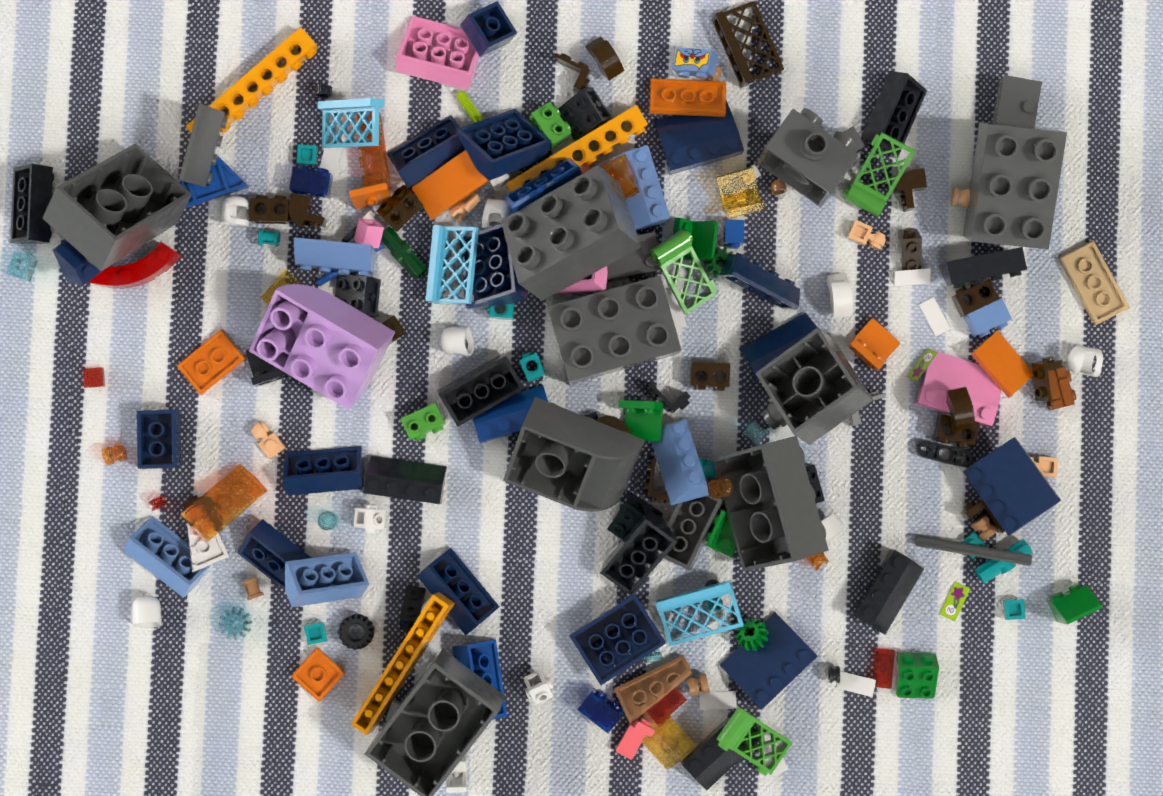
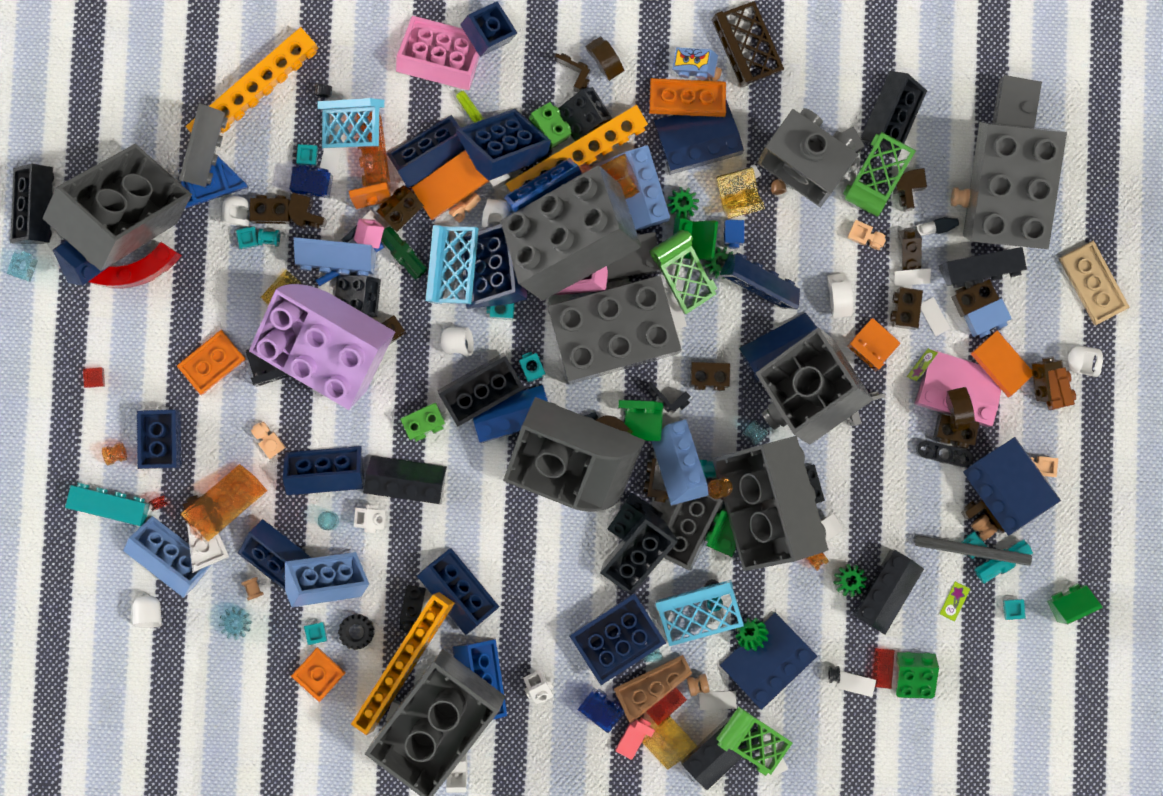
(107, 505): none -> teal brick
(247, 237): none -> teal plate
(687, 208): none -> green gear
(851, 587): none -> green gear
(912, 310): none -> dark brown brick
(938, 226): none -> piece

